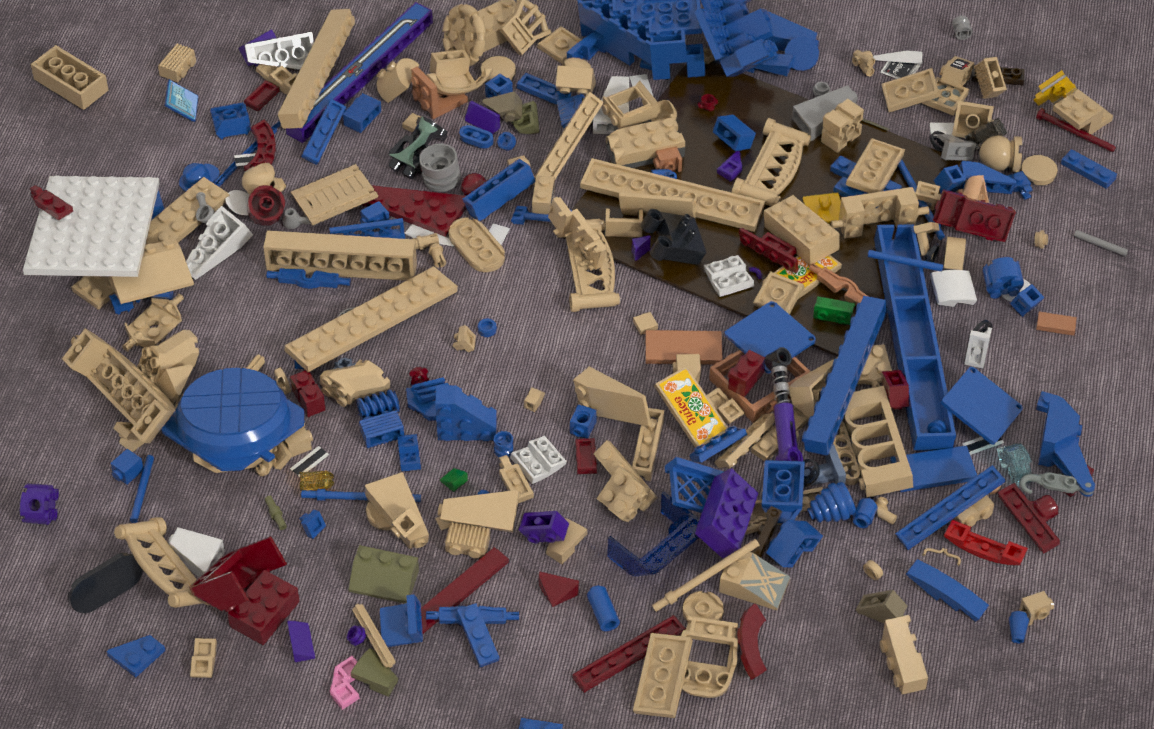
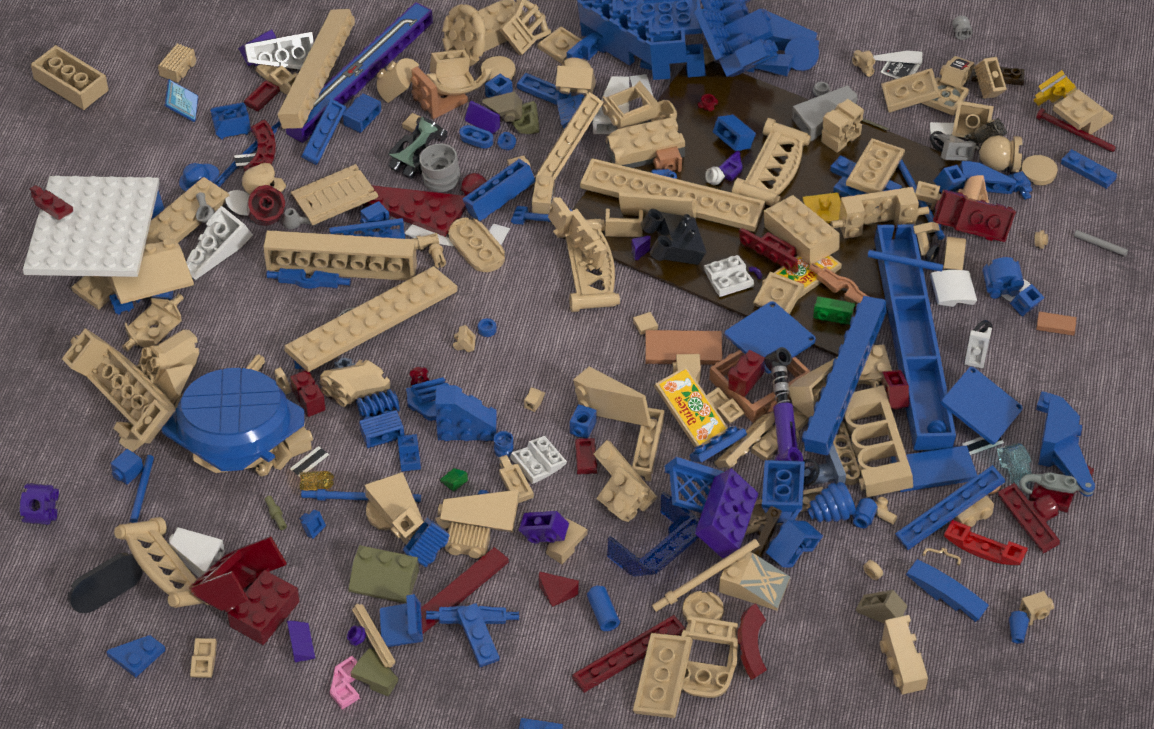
(427, 542): none -> blue brick
(714, 175): none -> white plate
(1062, 499): none -> dark red tile

